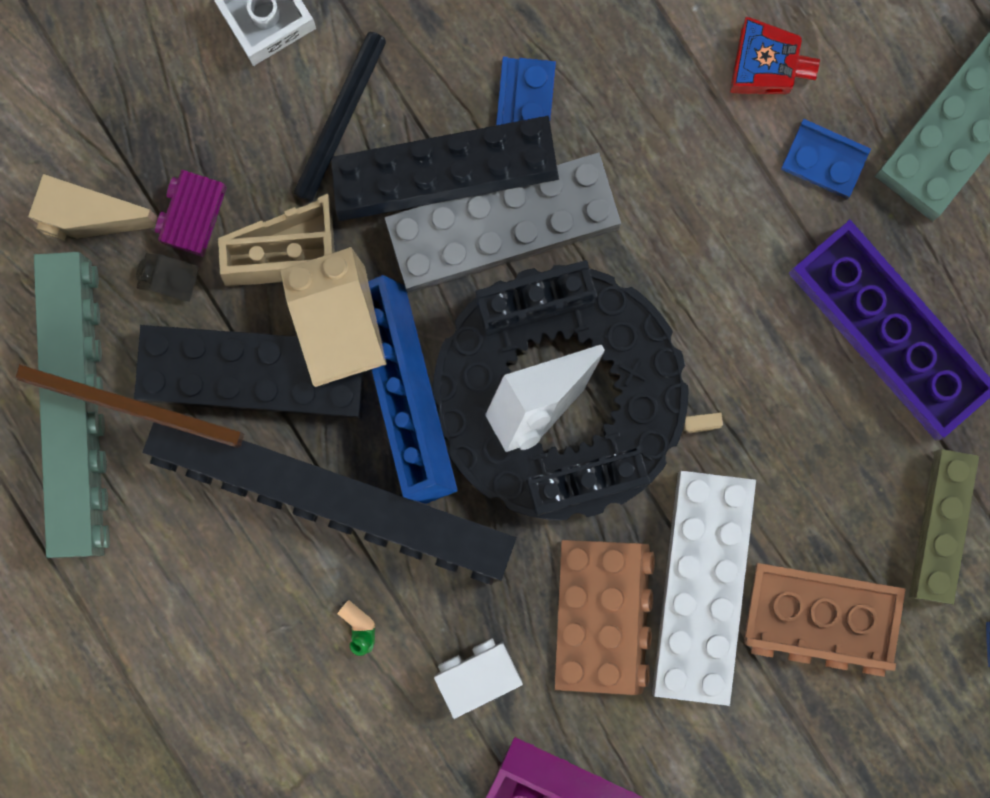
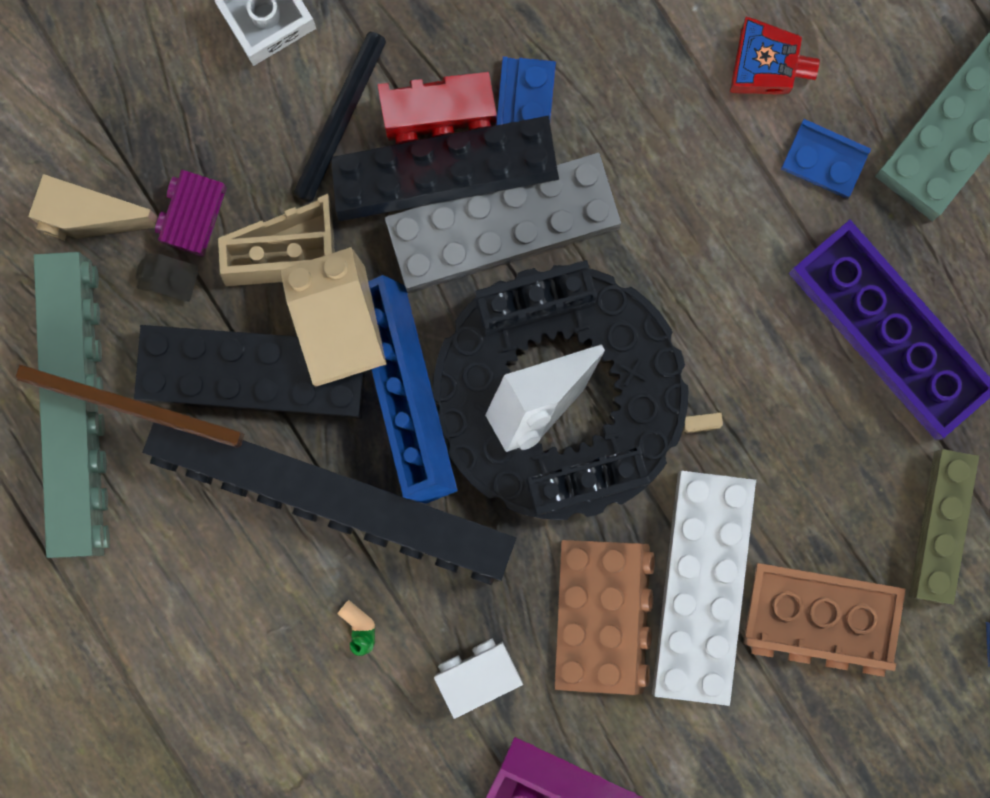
(437, 106): none -> wedge

